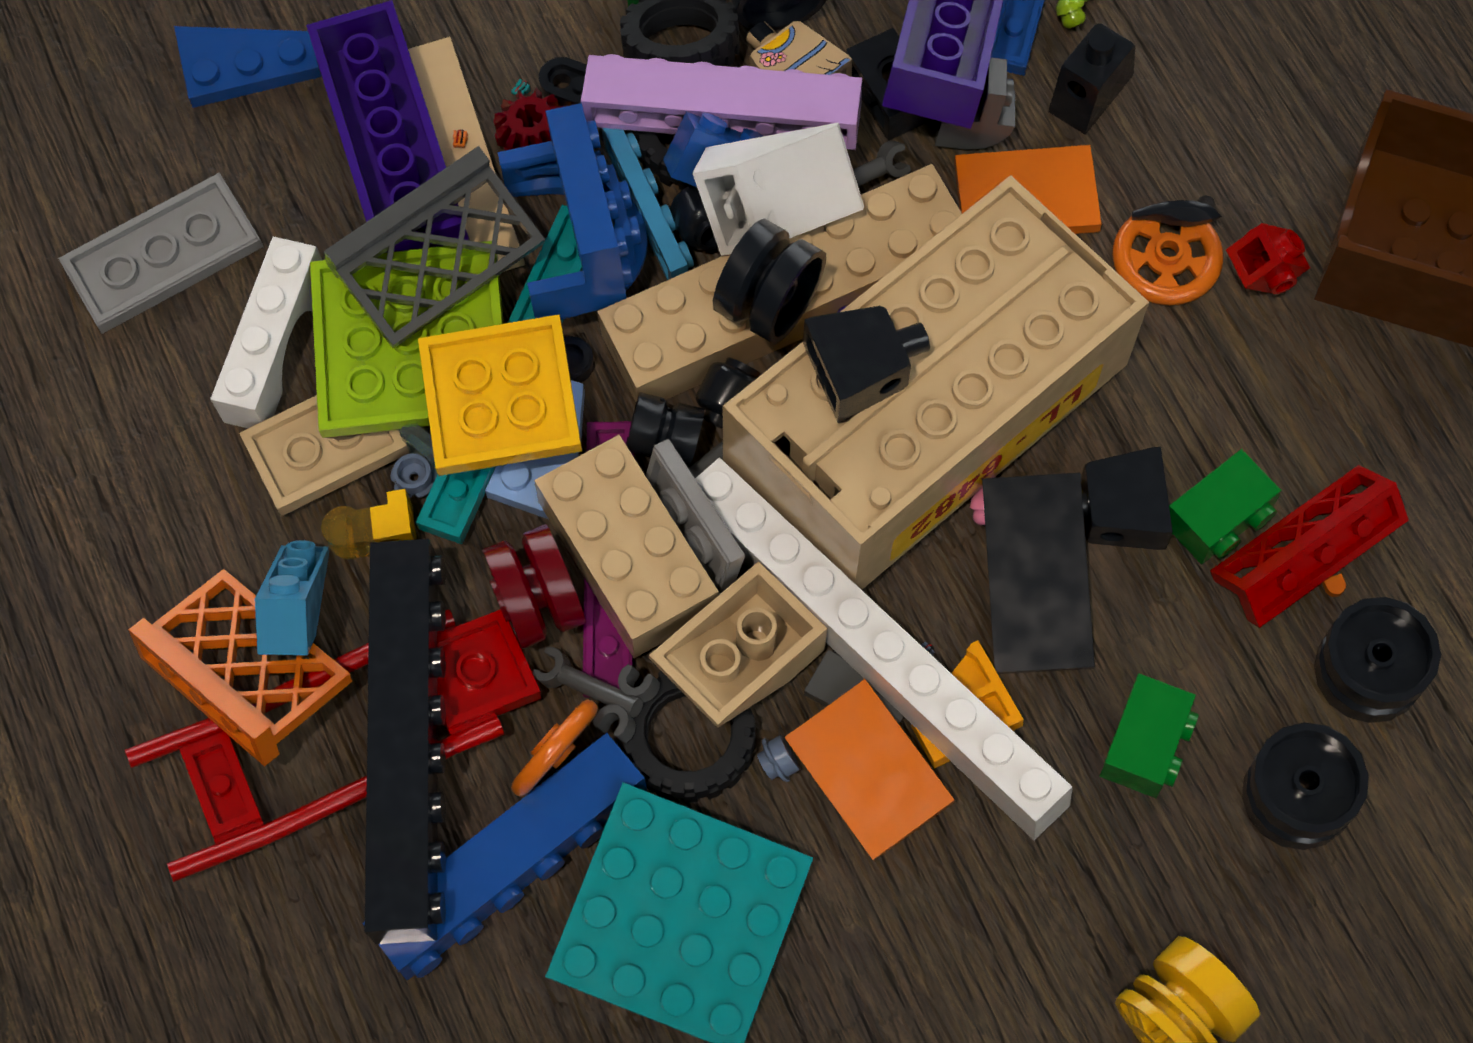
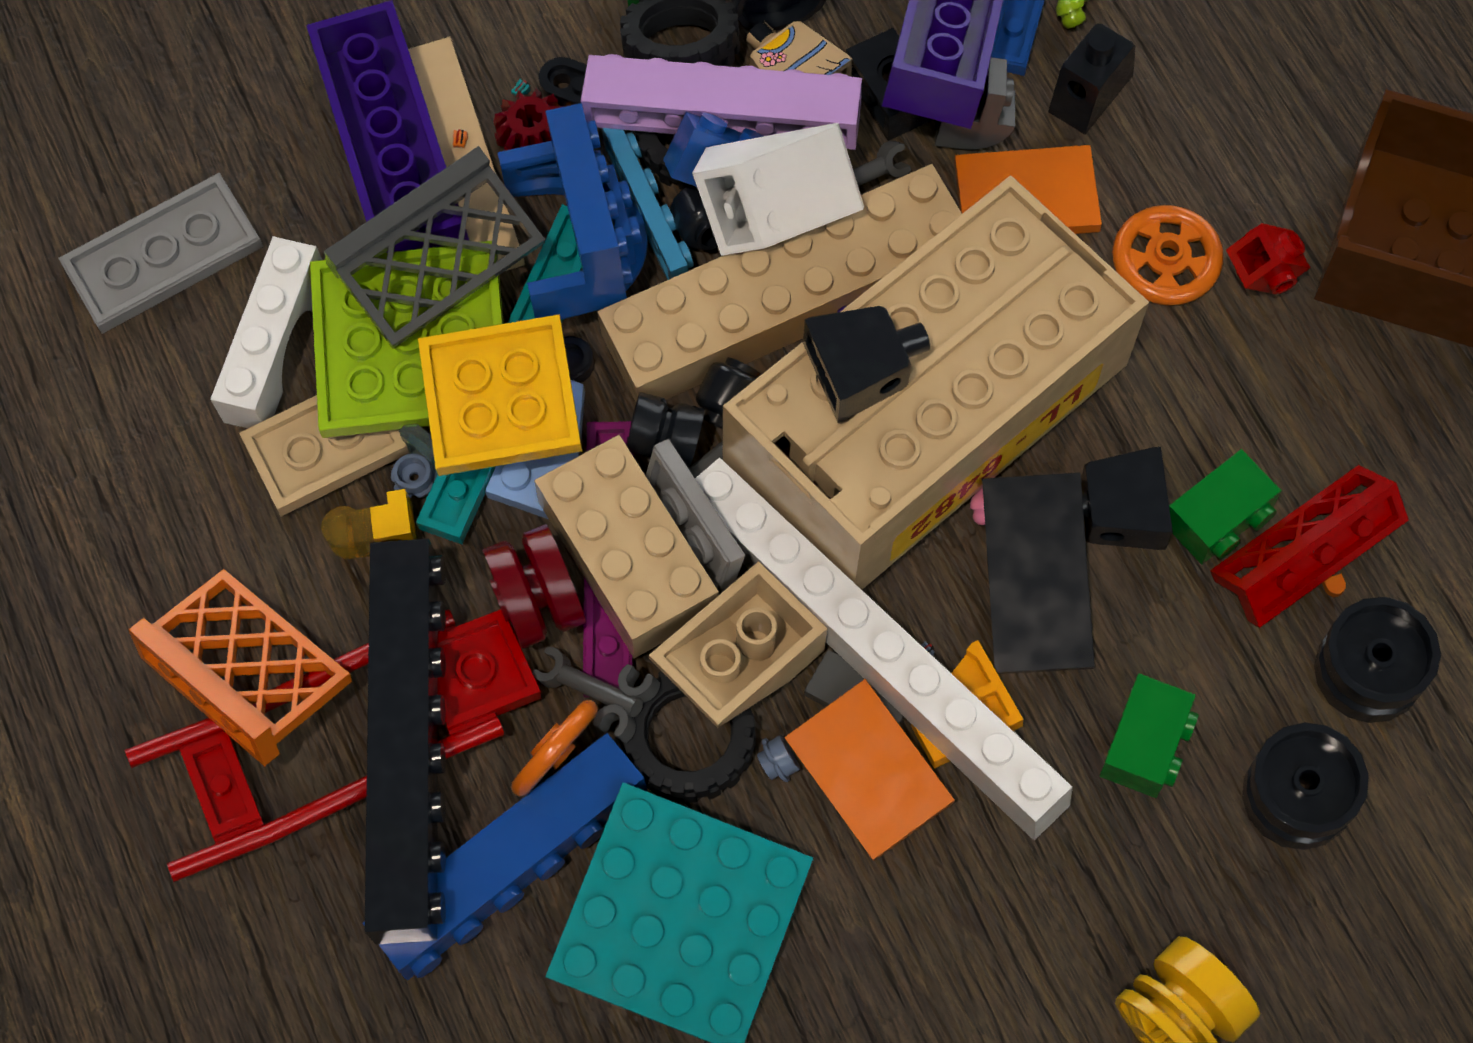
(241, 62): blue wing -> none
(291, 599): dark azure slope -> none
(769, 281): black wheel -> none
(1180, 212): black bar -> none

